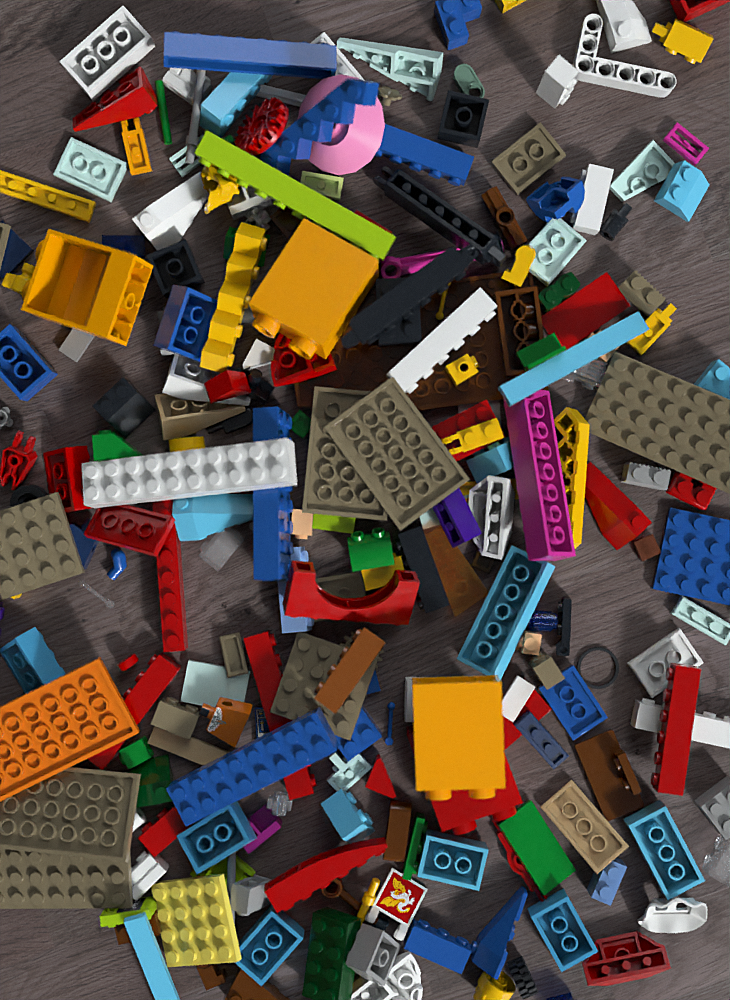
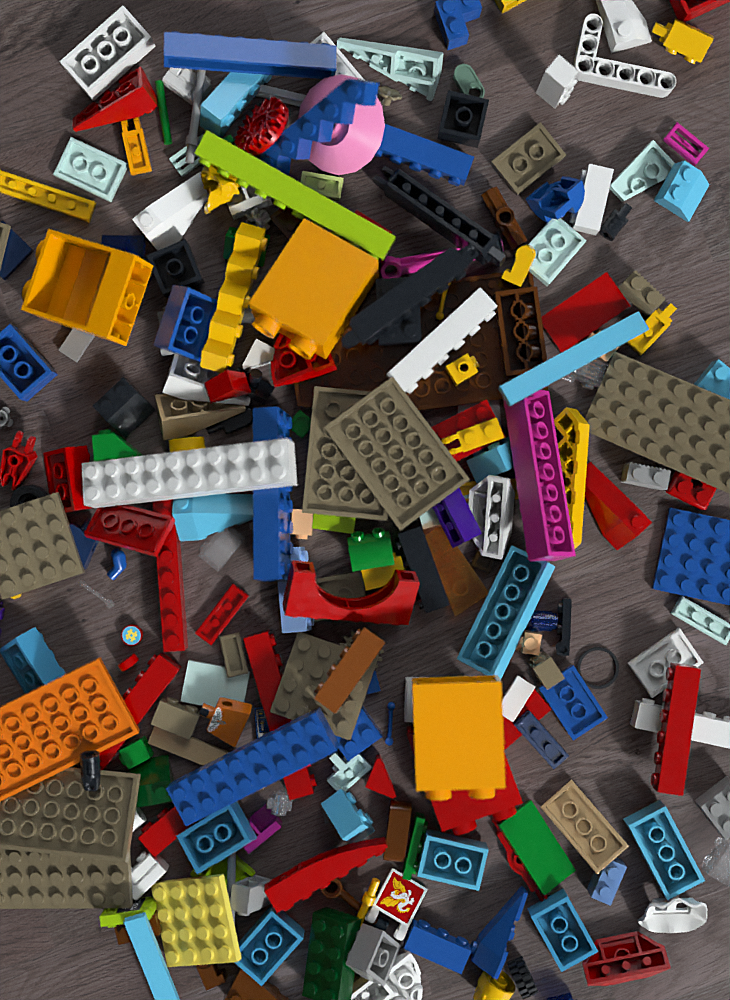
(17, 282): yellow piece -> none
(90, 770): none -> black hinge
(132, 635): none -> tile
(222, 614): none -> red tile
(540, 352): green panel -> none
(559, 291): dark green brick -> none
(610, 775): reddish brown bracket -> none
(646, 547): copper tile -> none

